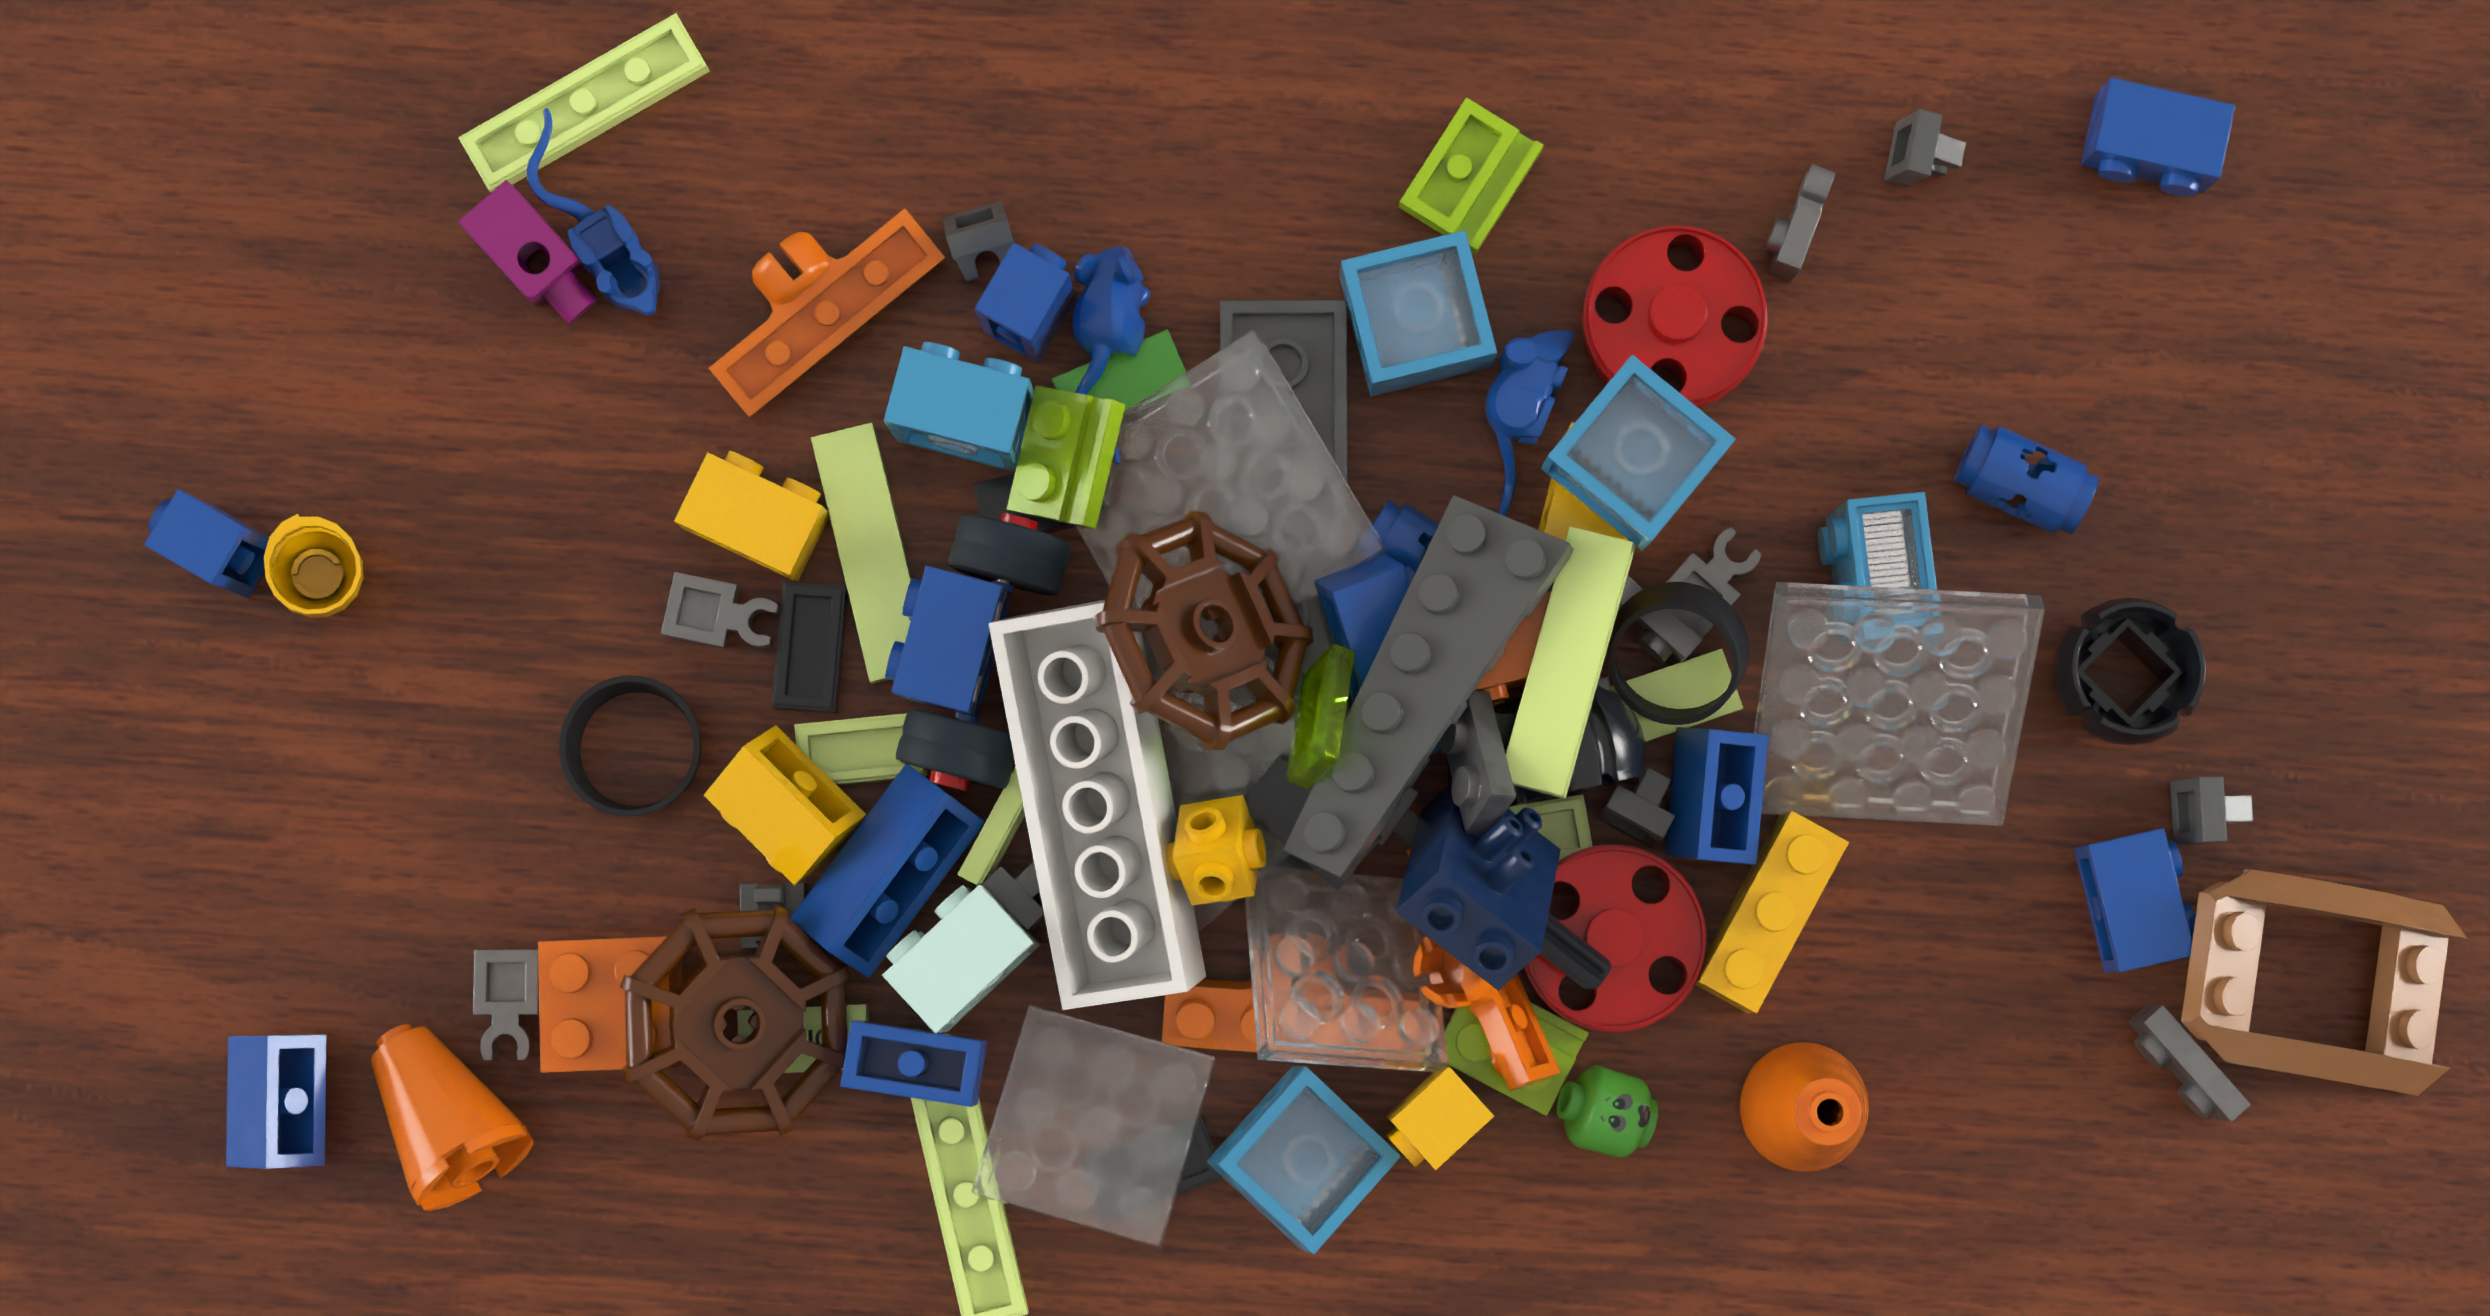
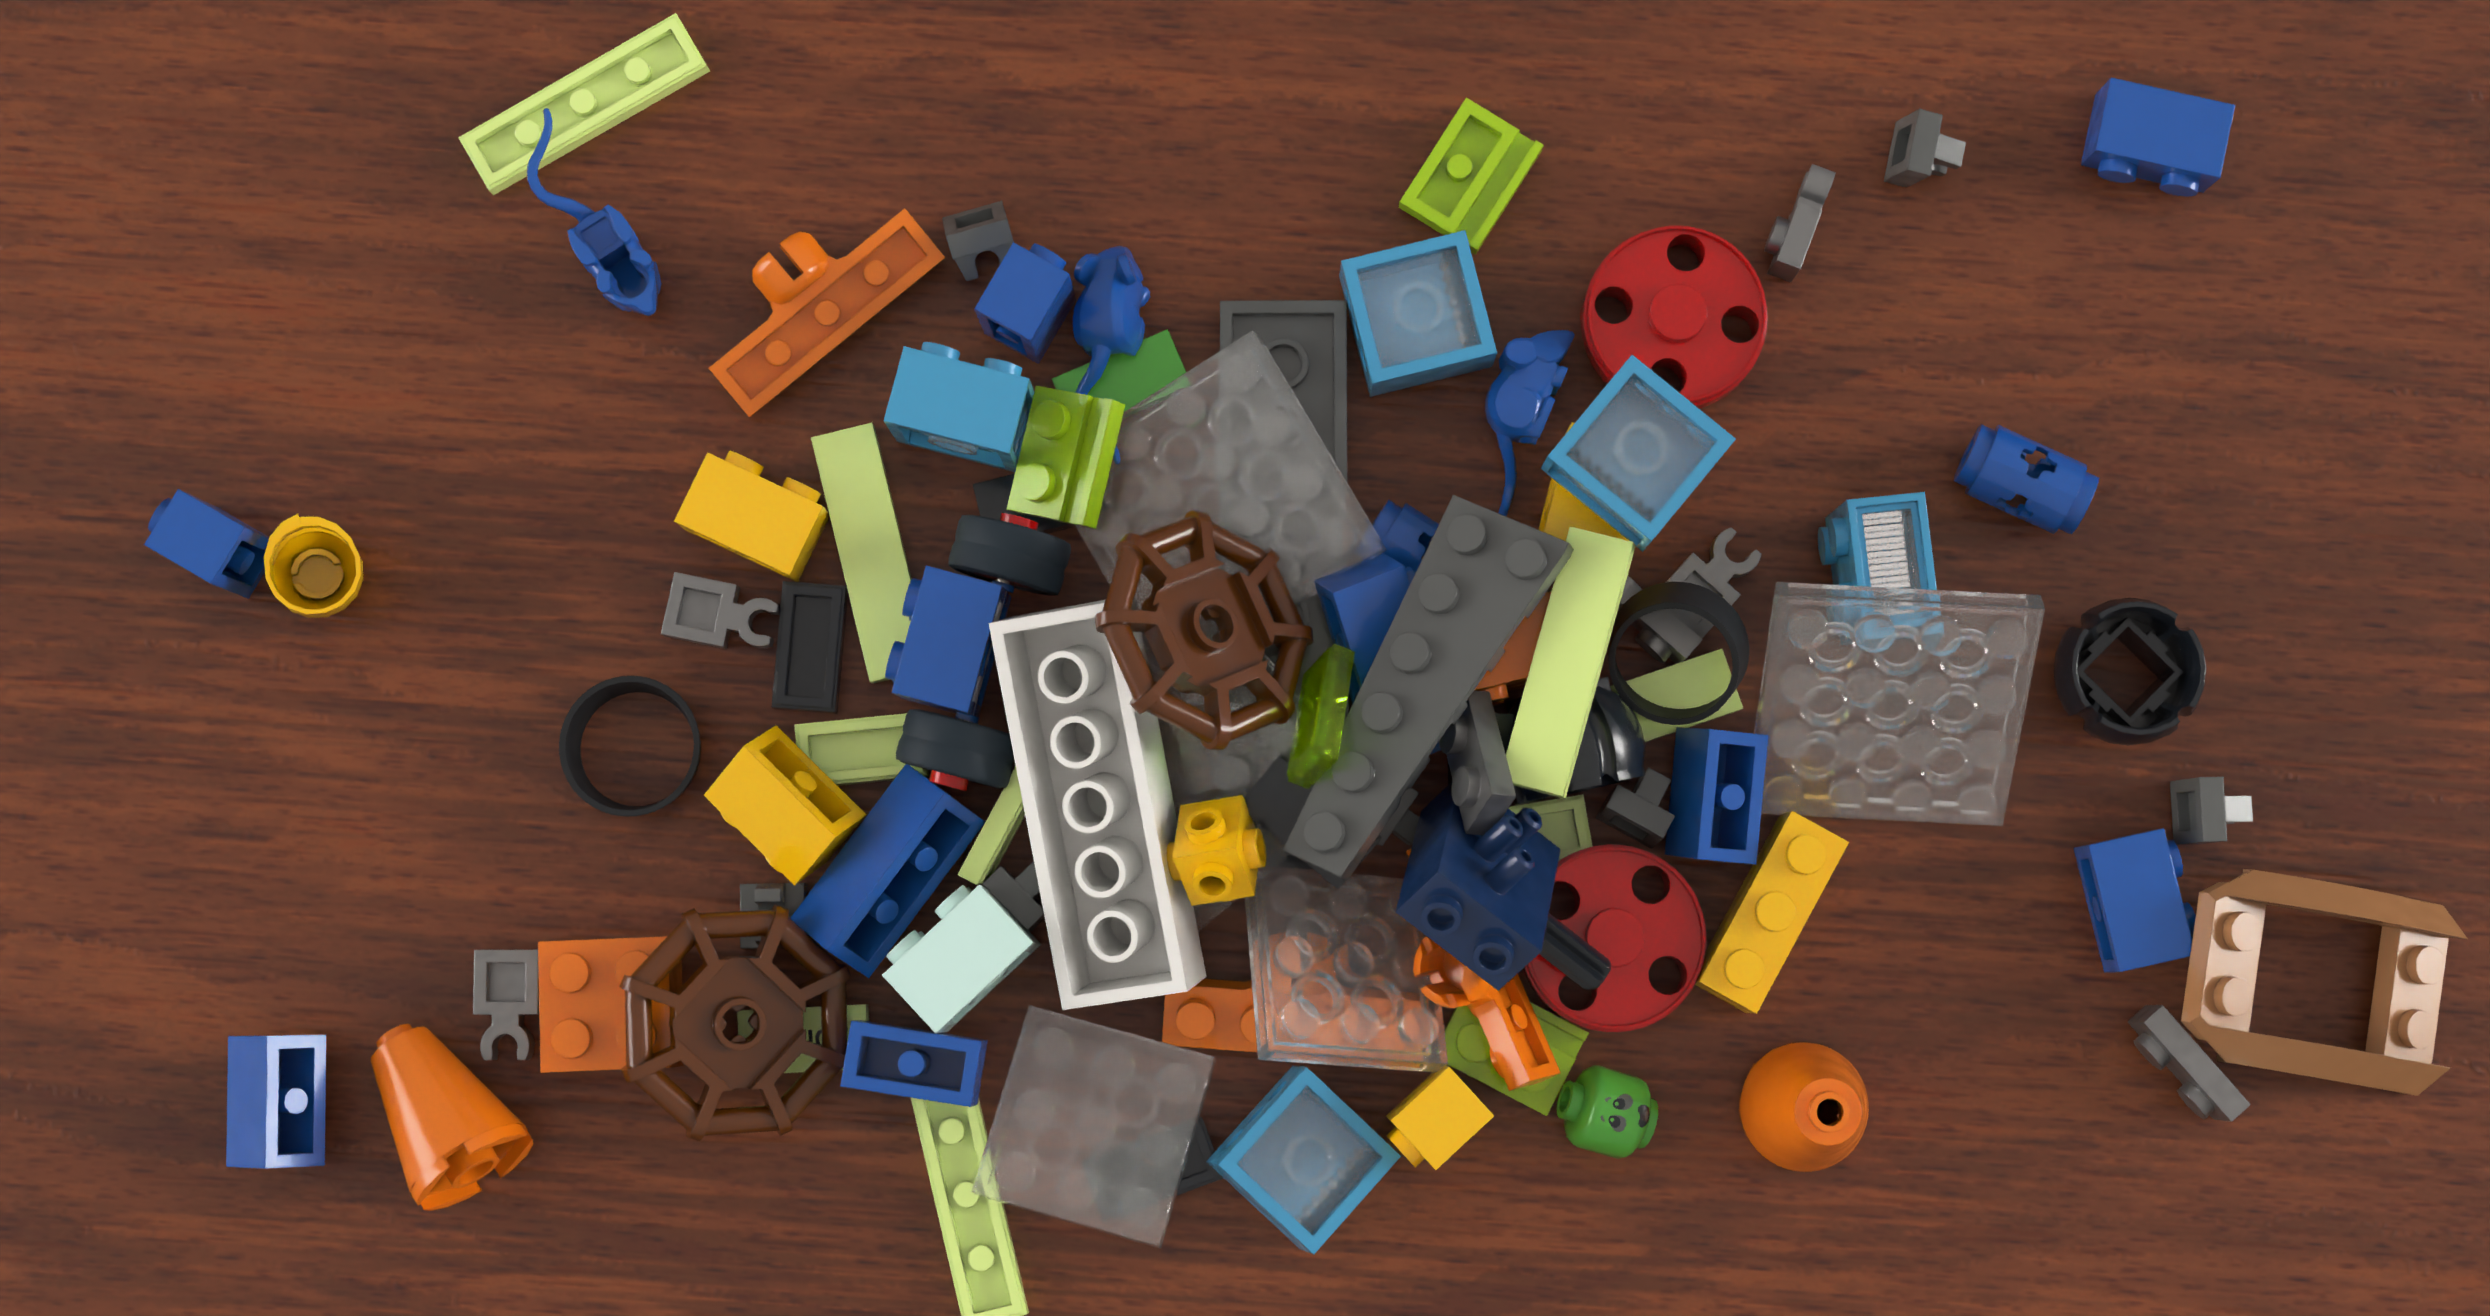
(513, 232): magenta torso -> none

